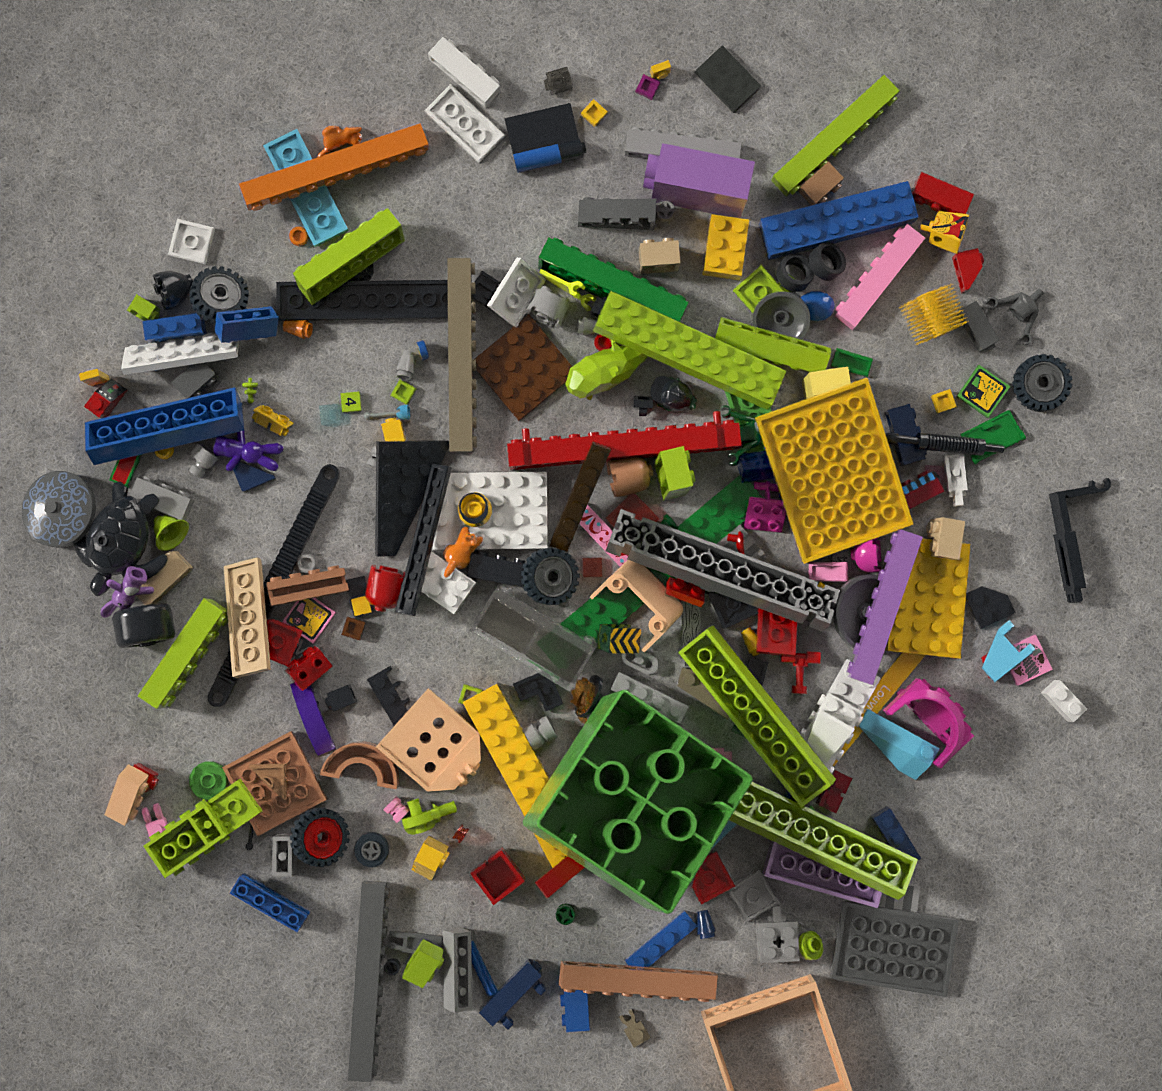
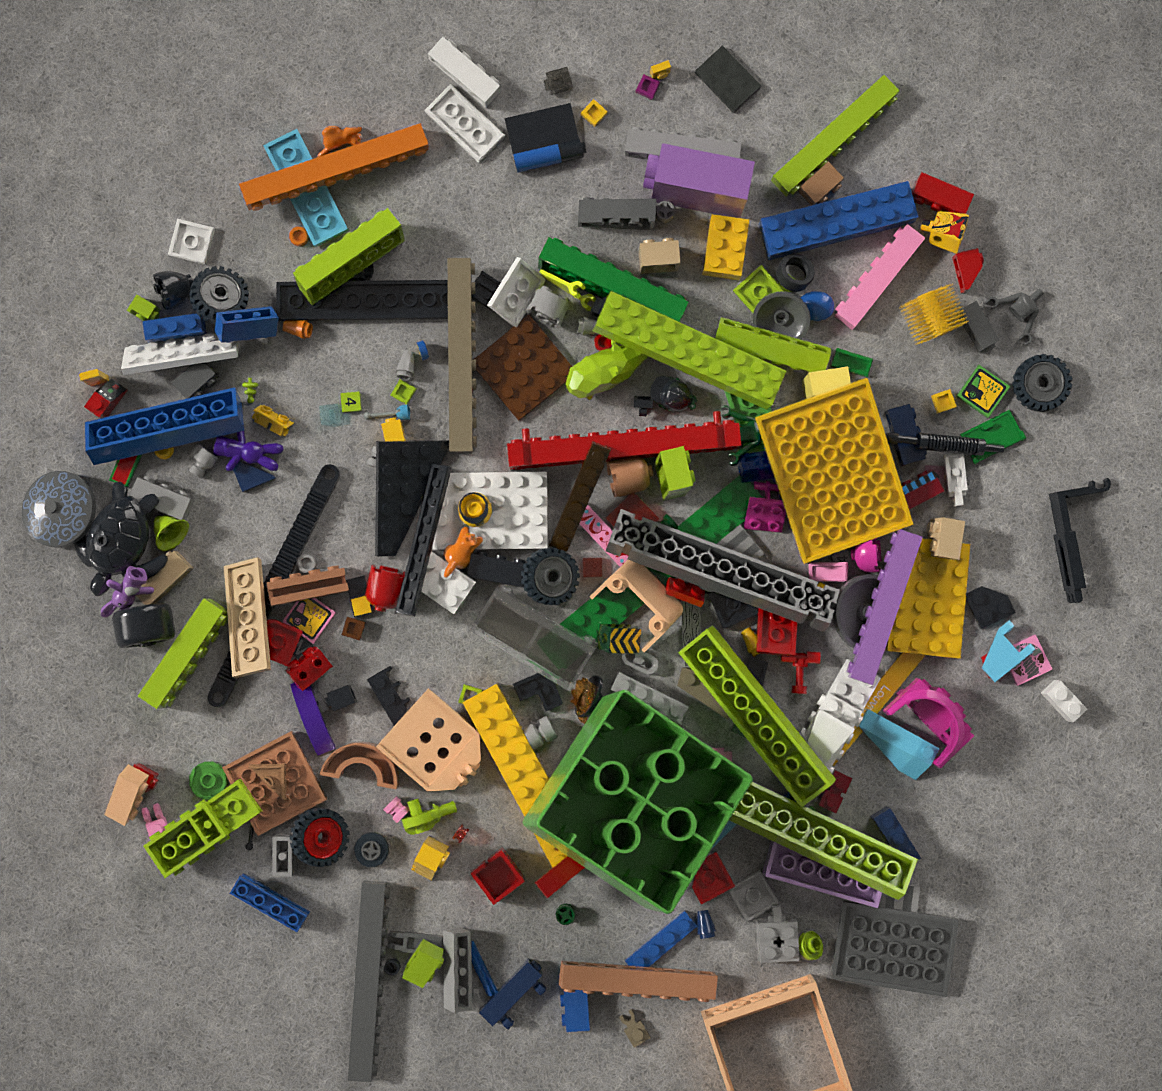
(739, 539): red bar -> none
(834, 254): black tyre -> none

